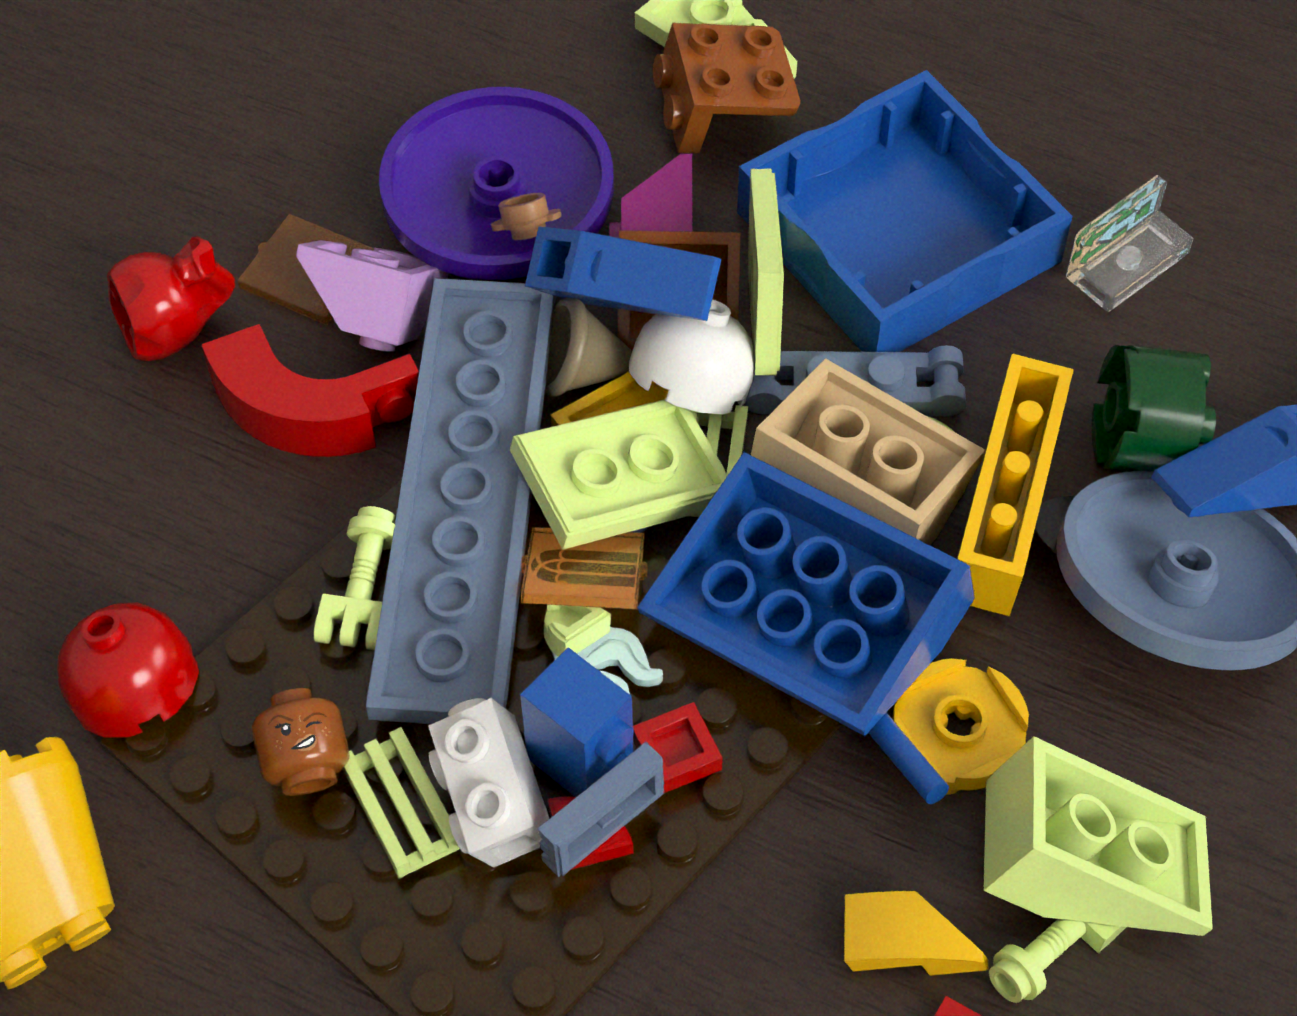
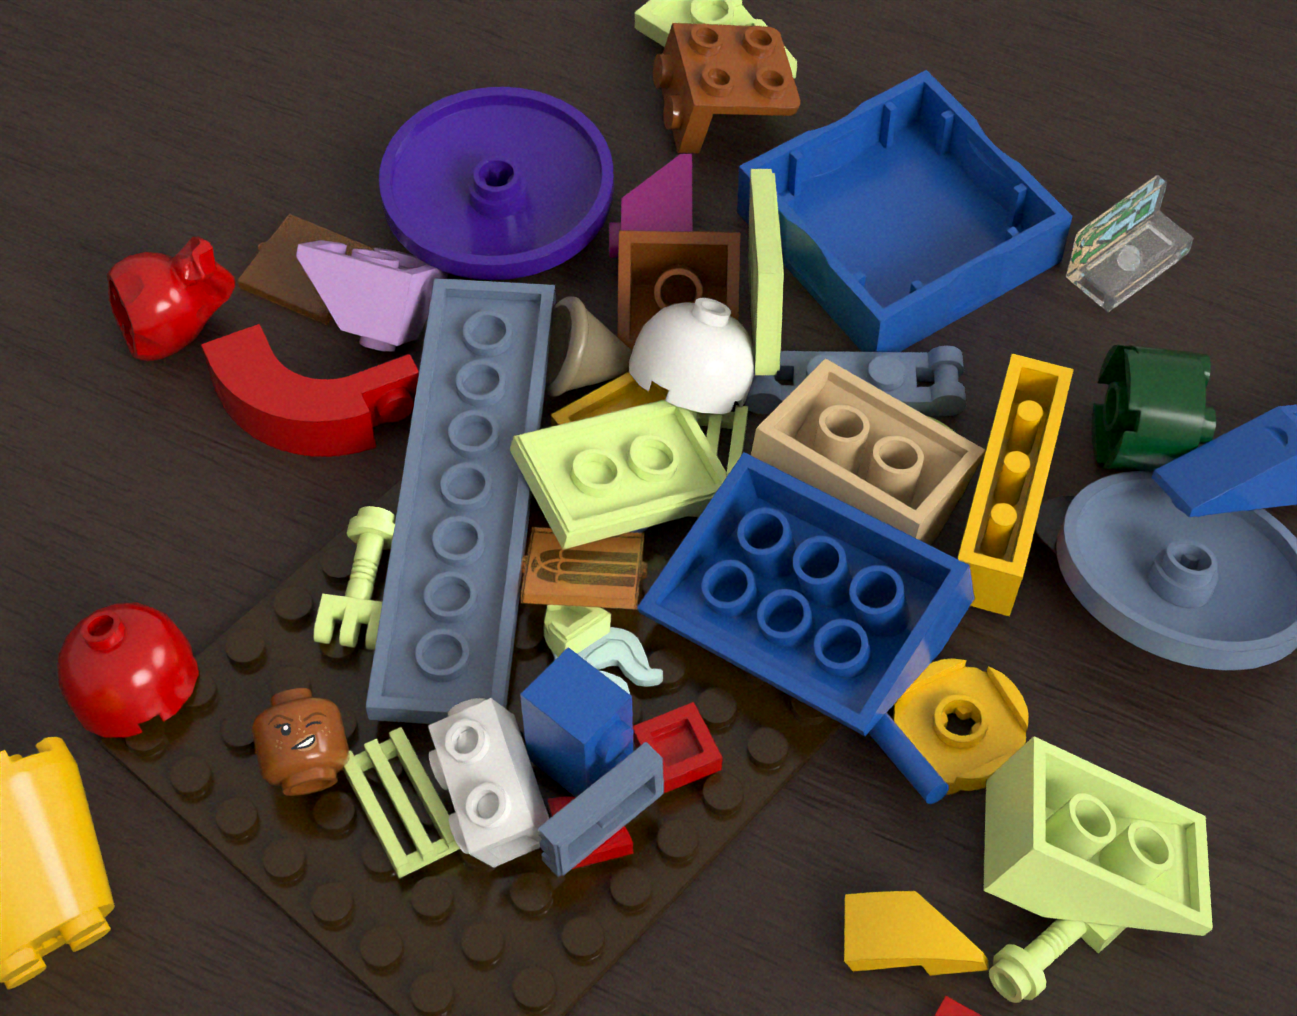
(524, 215): medium nougat plate -> none
(622, 273): blue slope -> none

